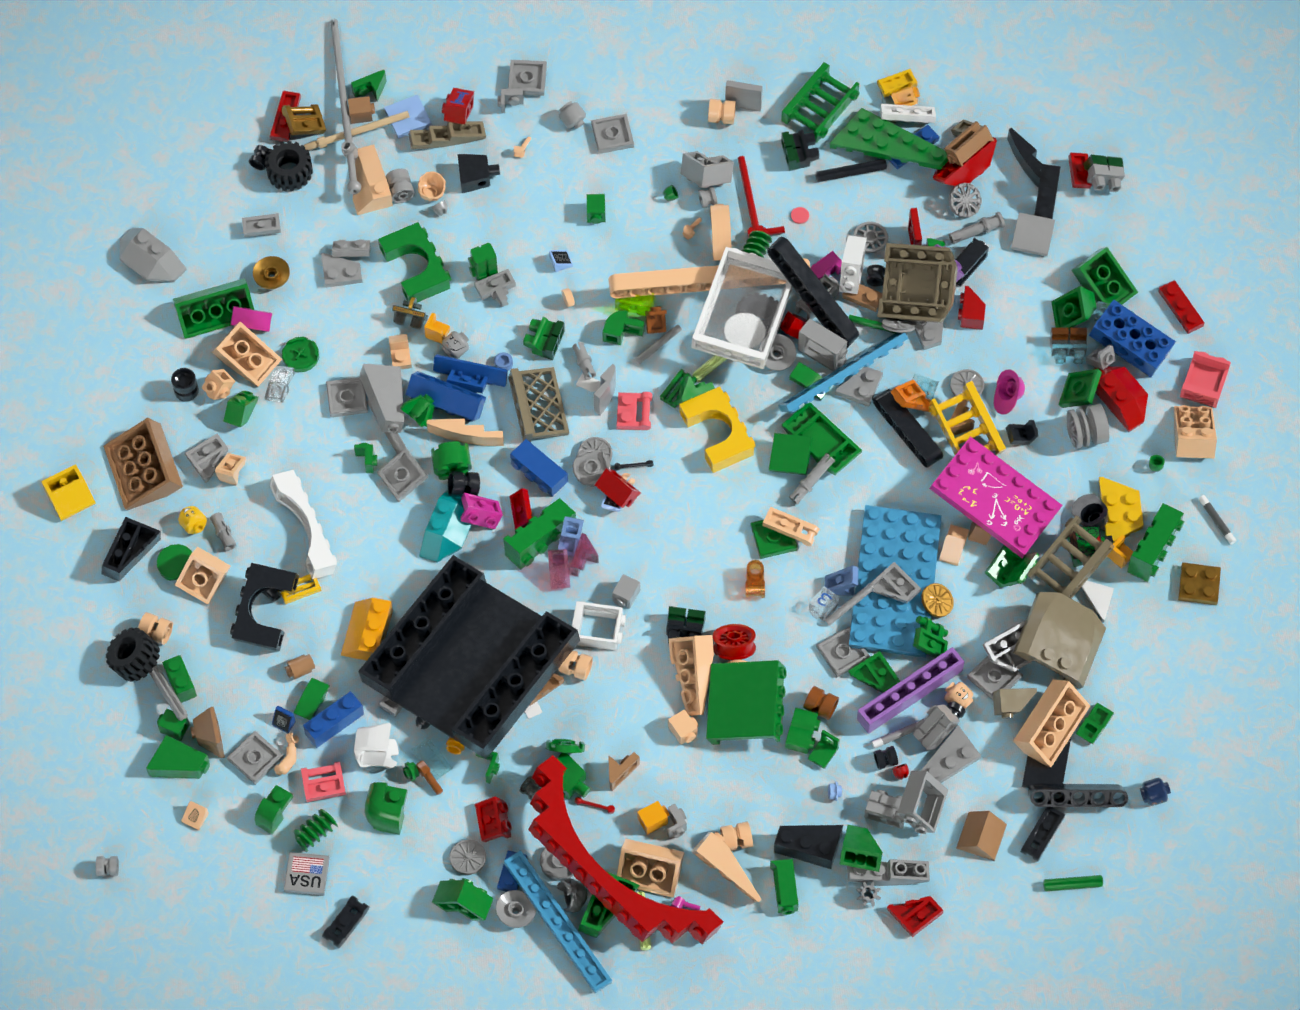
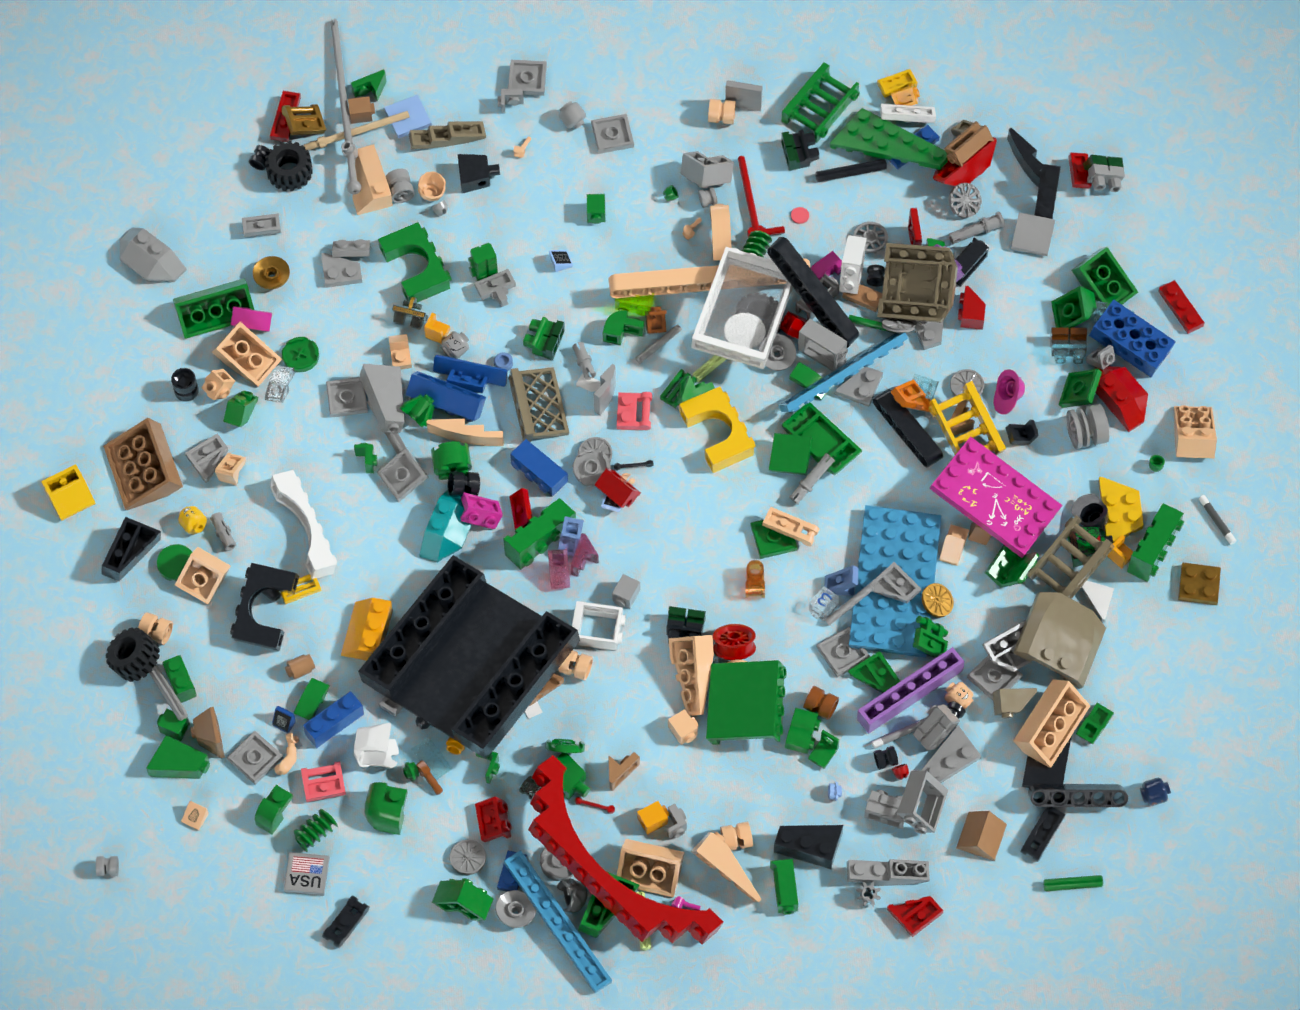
(458, 105): red brick -> none
(568, 297): light nougat tile -> none
(860, 849): green slope -> none
(1205, 379): coral panel -> none

